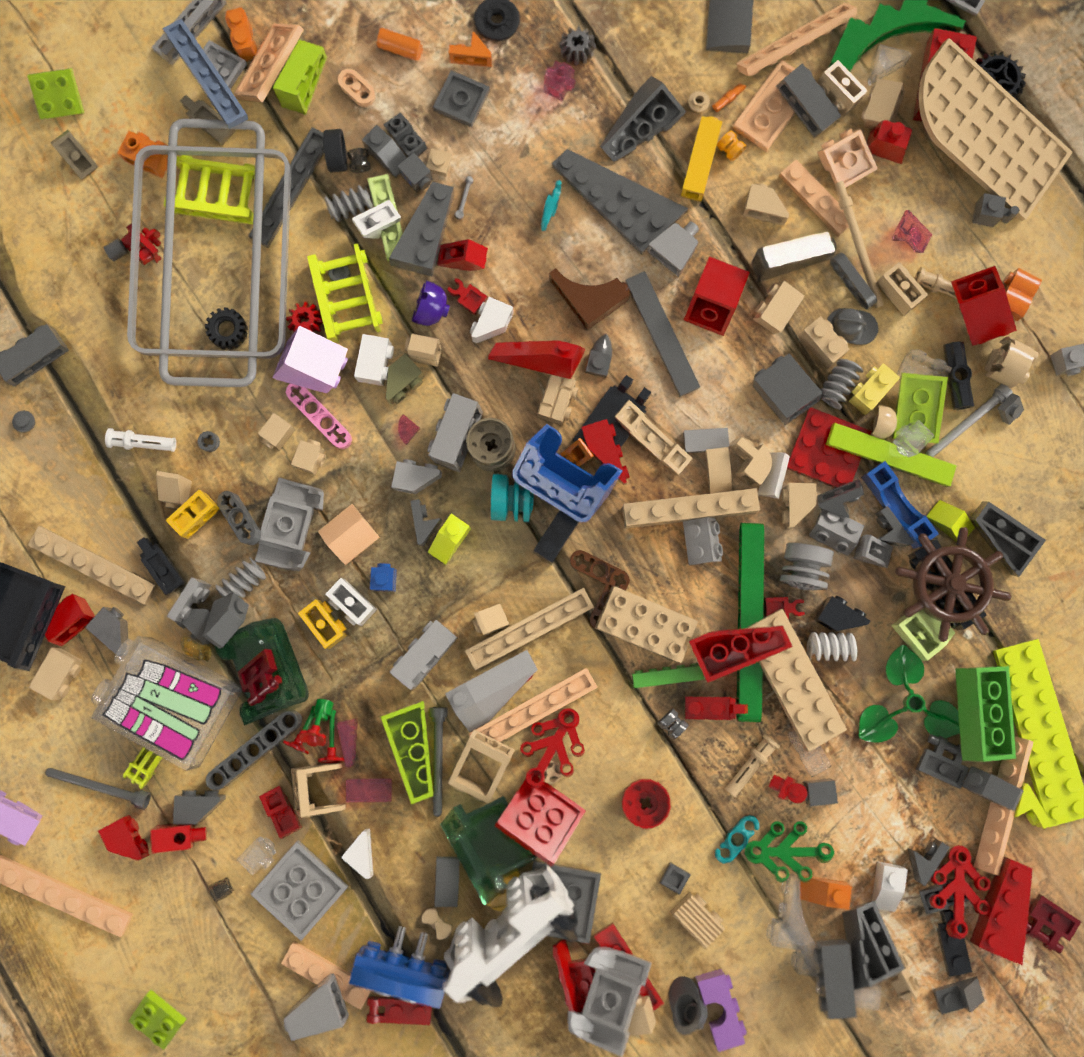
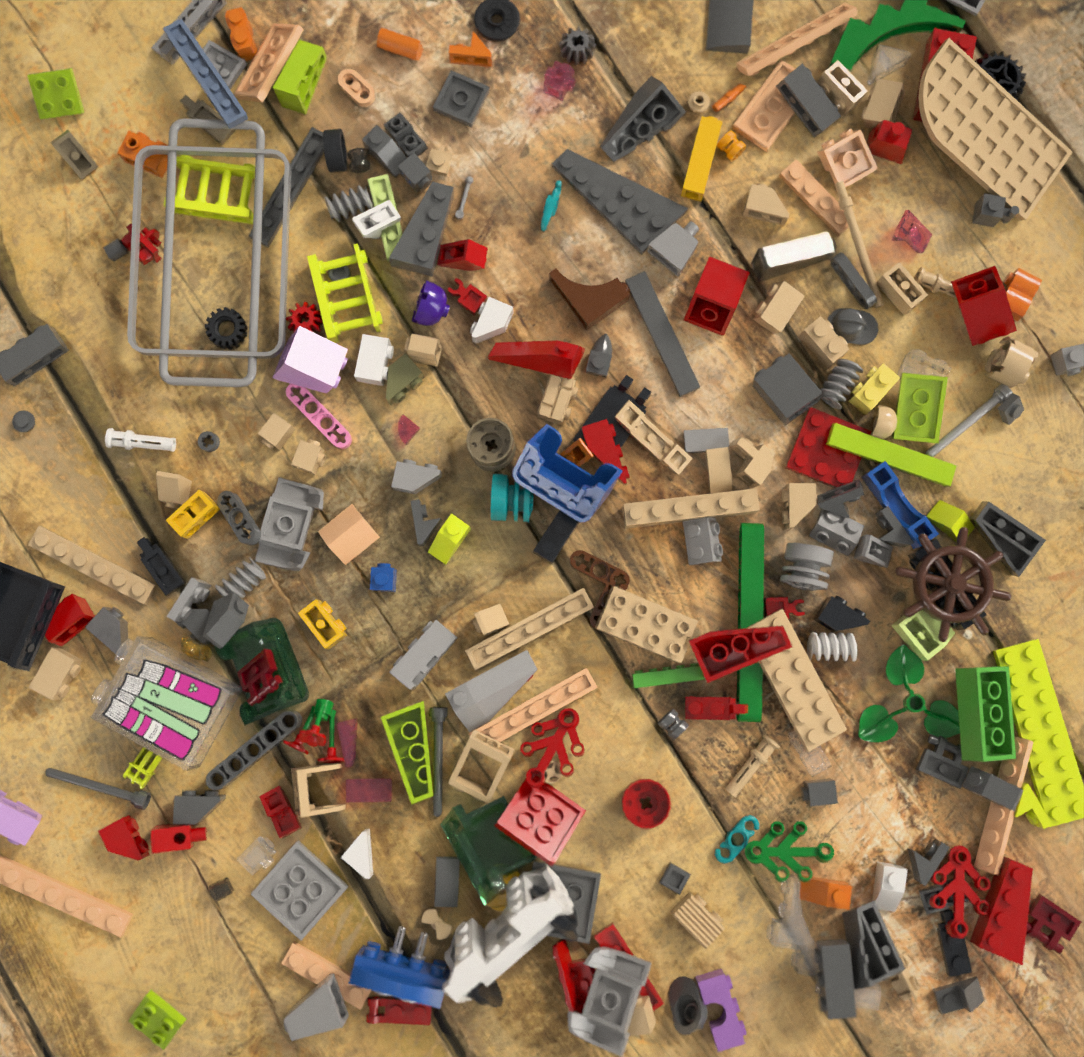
(348, 599): white brick -> none
(450, 443): light grey brick -> none
(774, 481): white slope -> none
(788, 789): red hips -> none
(912, 438): clear brick -> none
(960, 389): black piece -> none

